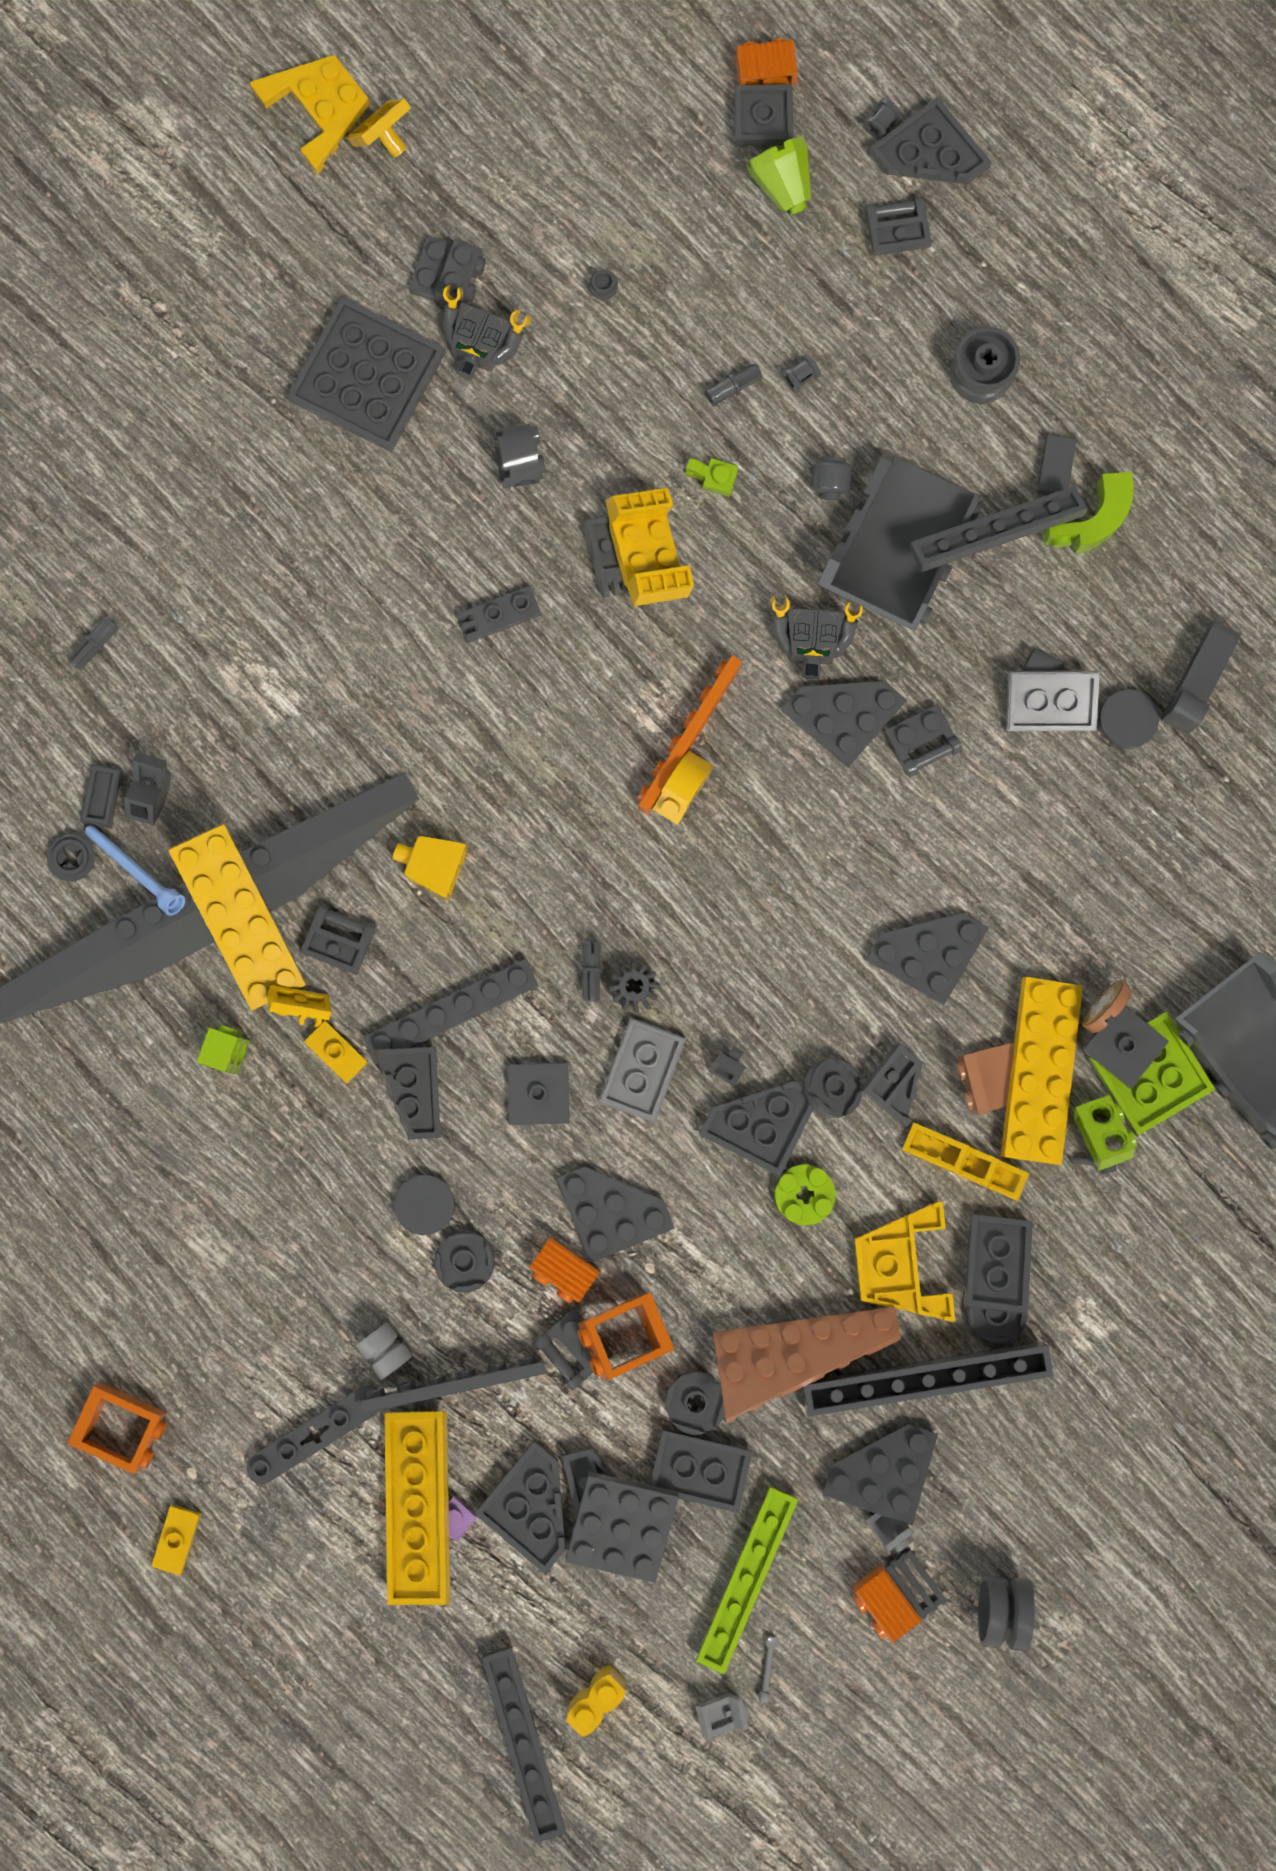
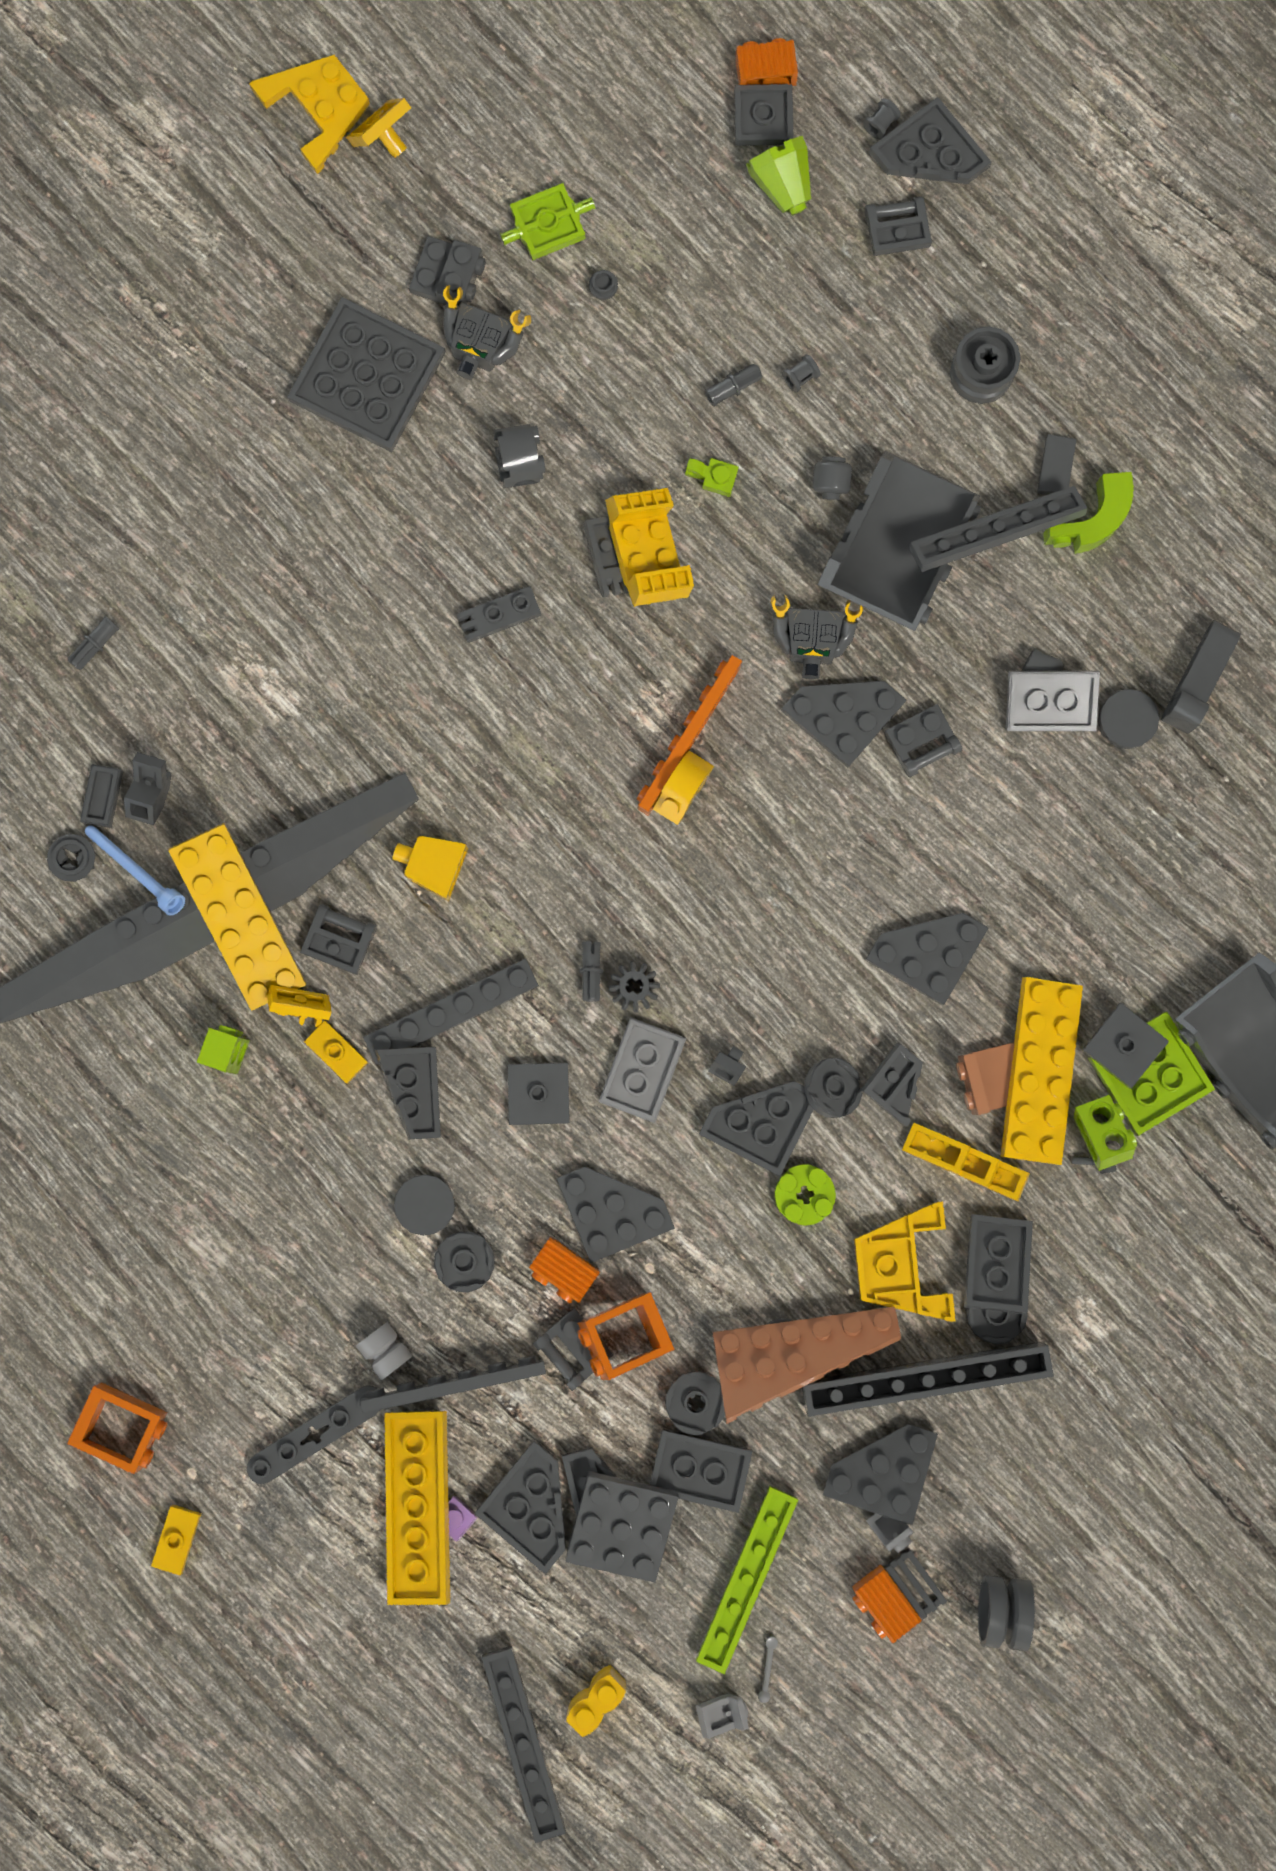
(547, 221): none -> lime plate
(1108, 1004): tile -> none

